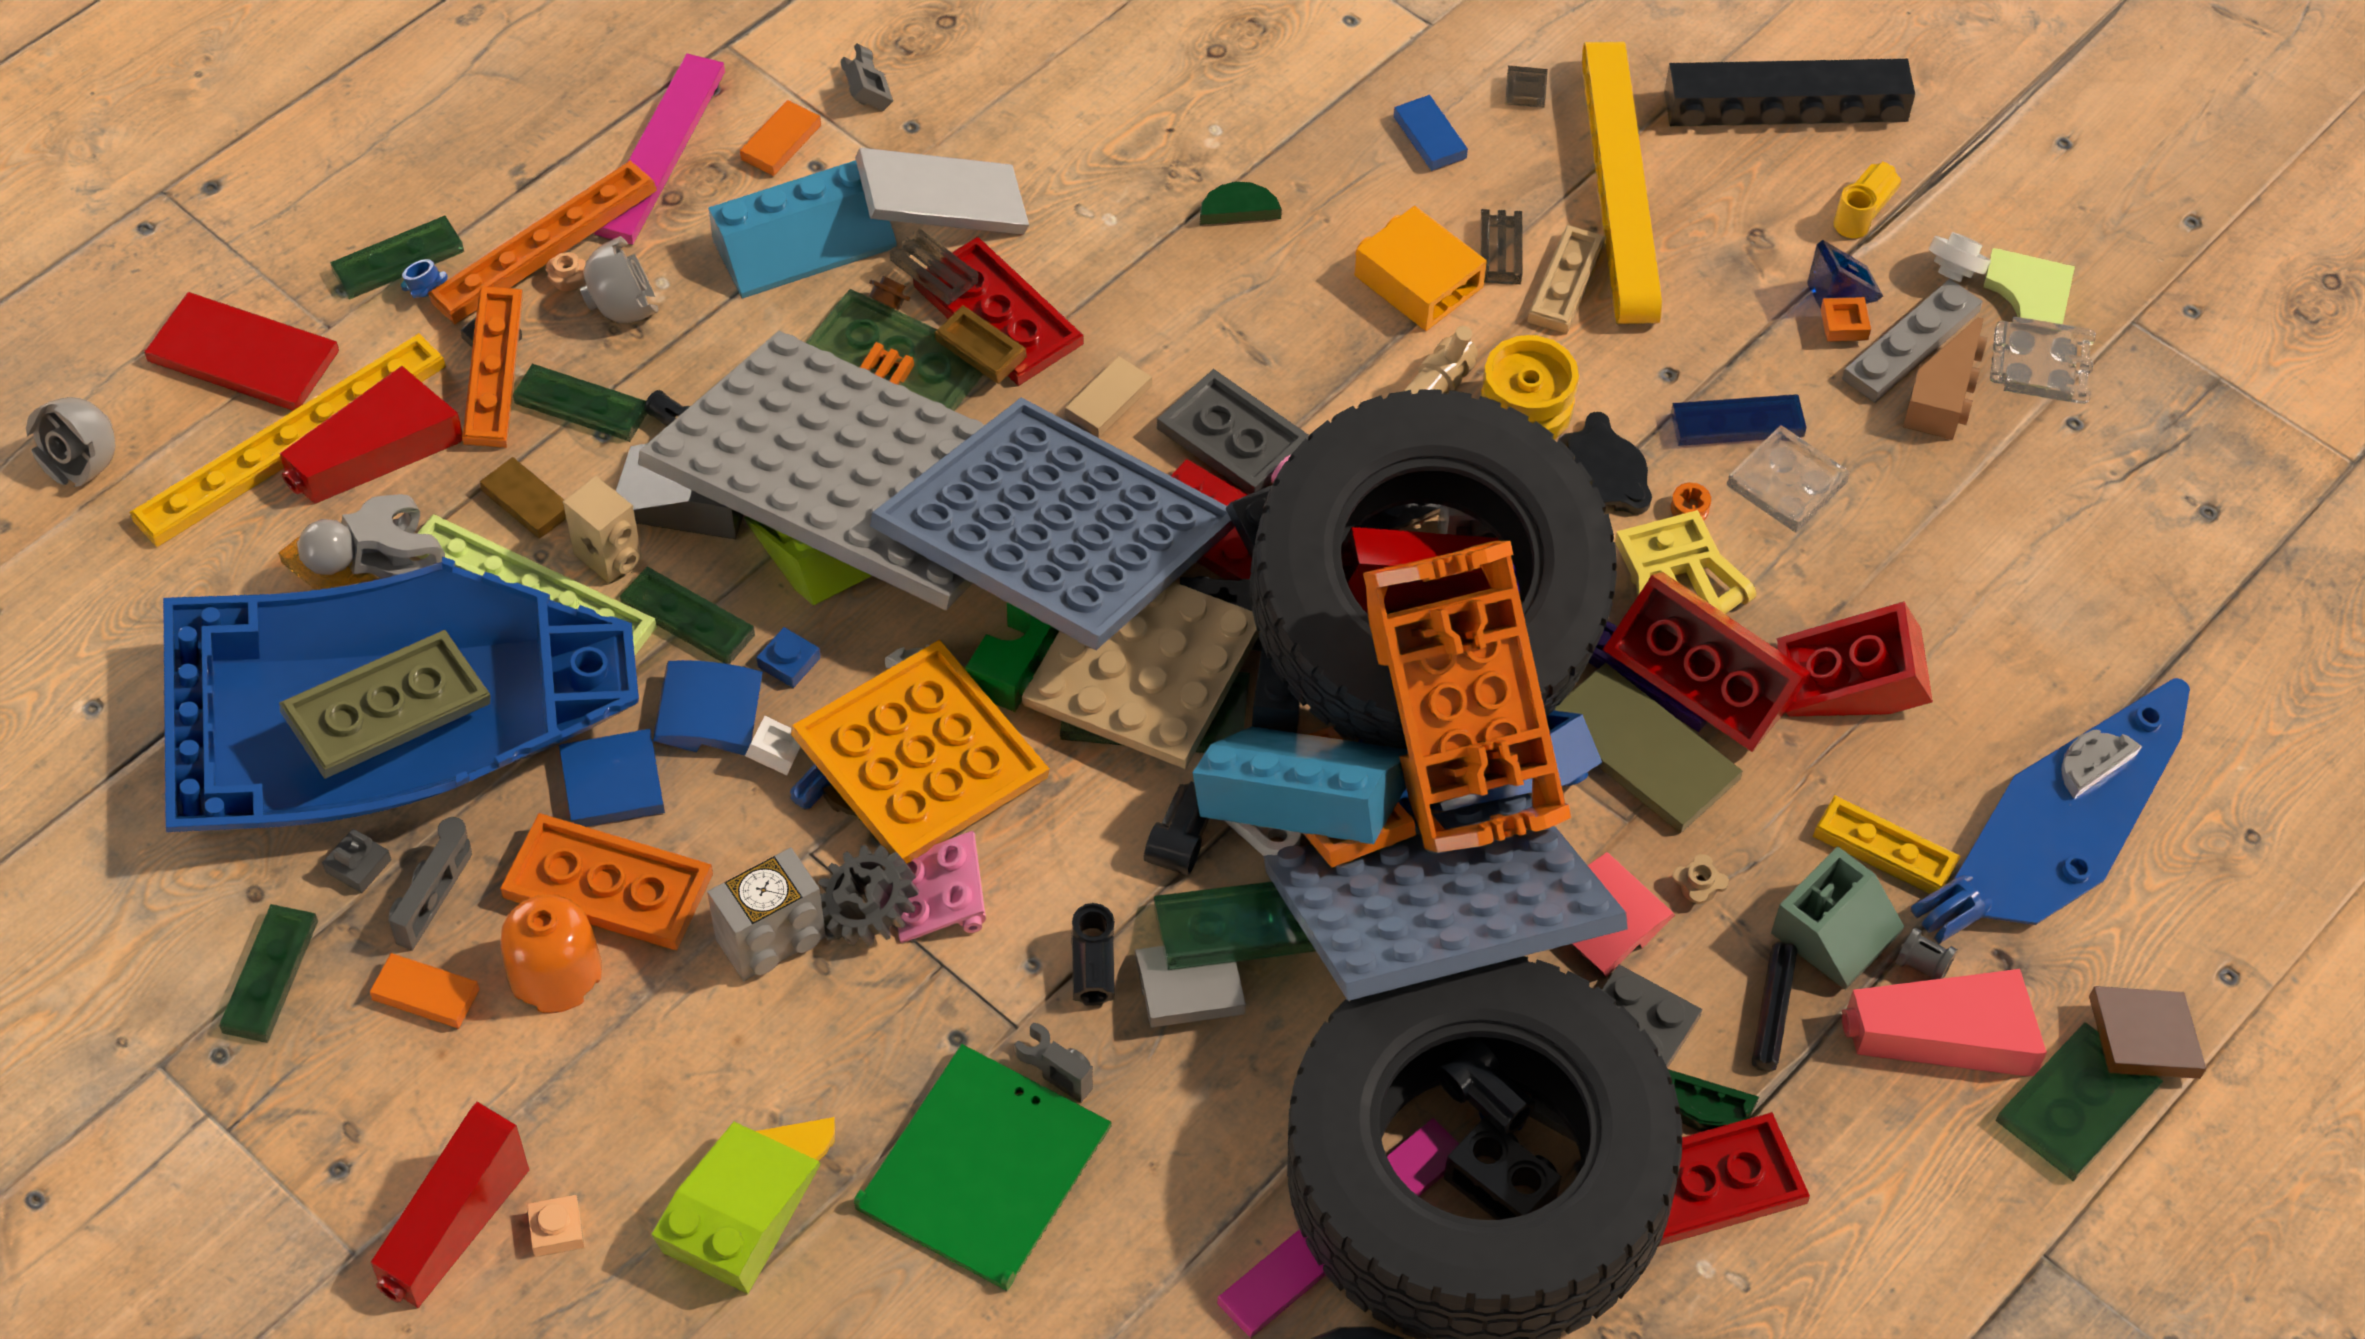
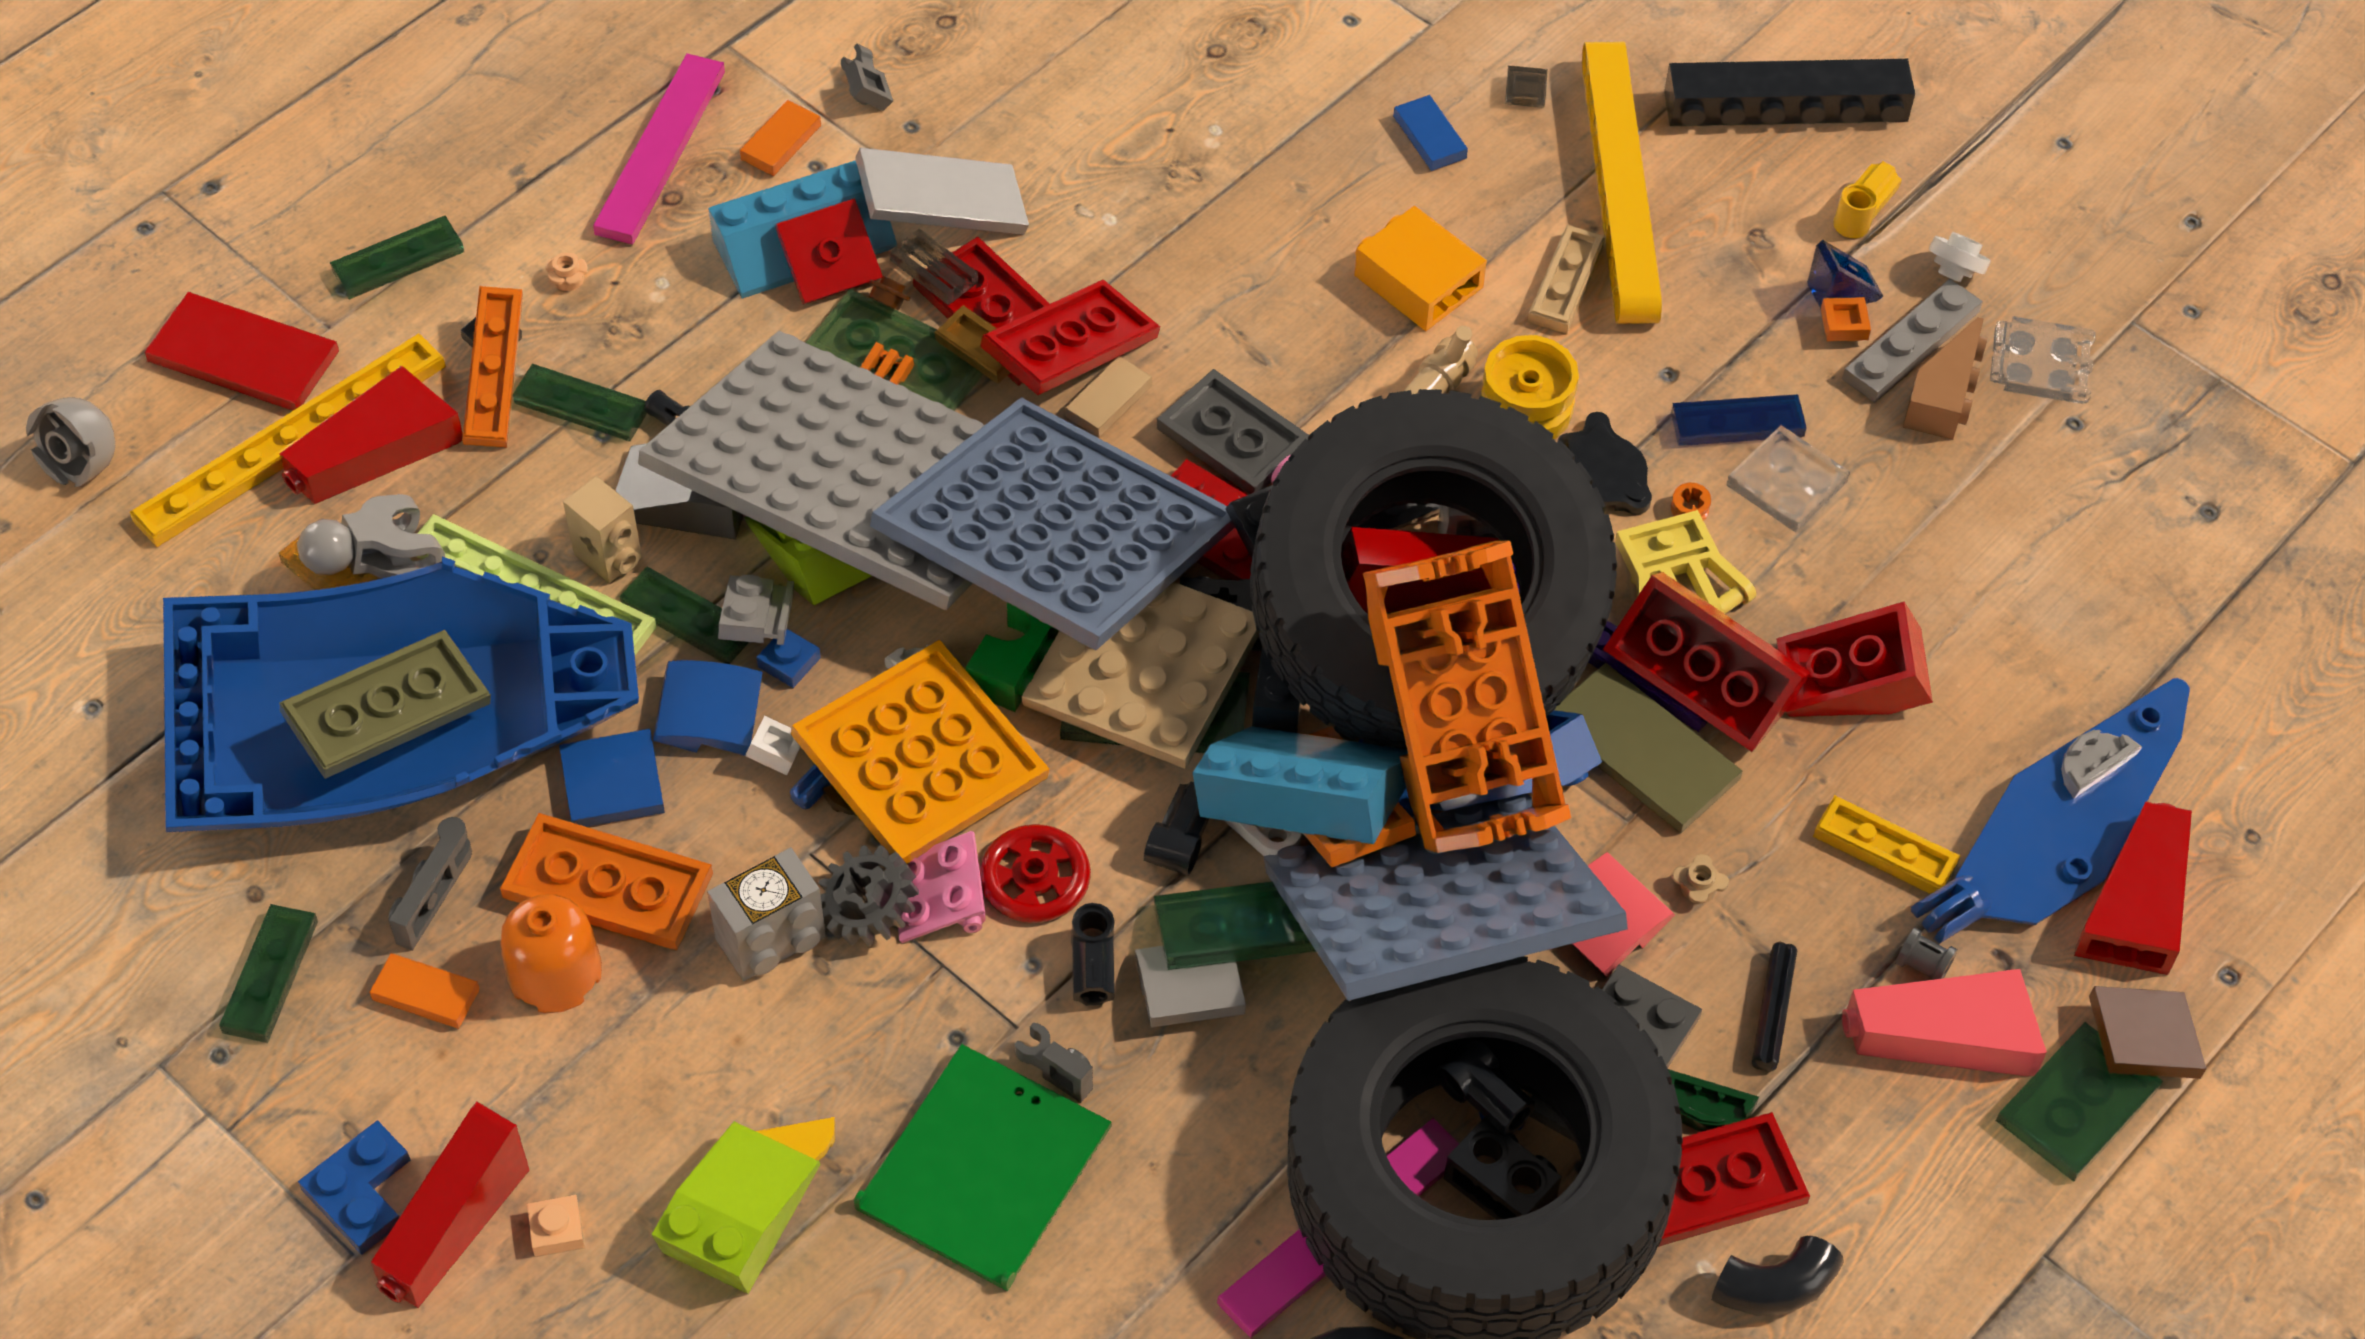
(347, 1183): none -> blue plate
(357, 860): dark grey tile -> none
(422, 278): blue plate -> none
(524, 497): pearl gold tile -> none
(544, 240): orange tile -> none
(617, 284): light grey cylinder -> none
(755, 609): none -> light grey plate
(828, 251): none -> red plate
(1027, 906): none -> red plate
(1070, 337): none -> red tile
(1239, 203): dark green tile -> none
(1502, 221): clear smoke tile -> none
(1782, 1285): none -> black cylinder
(1838, 918): sand green slope -> none
(2031, 284): yellowish green tile -> none
(2143, 898): none -> red slope

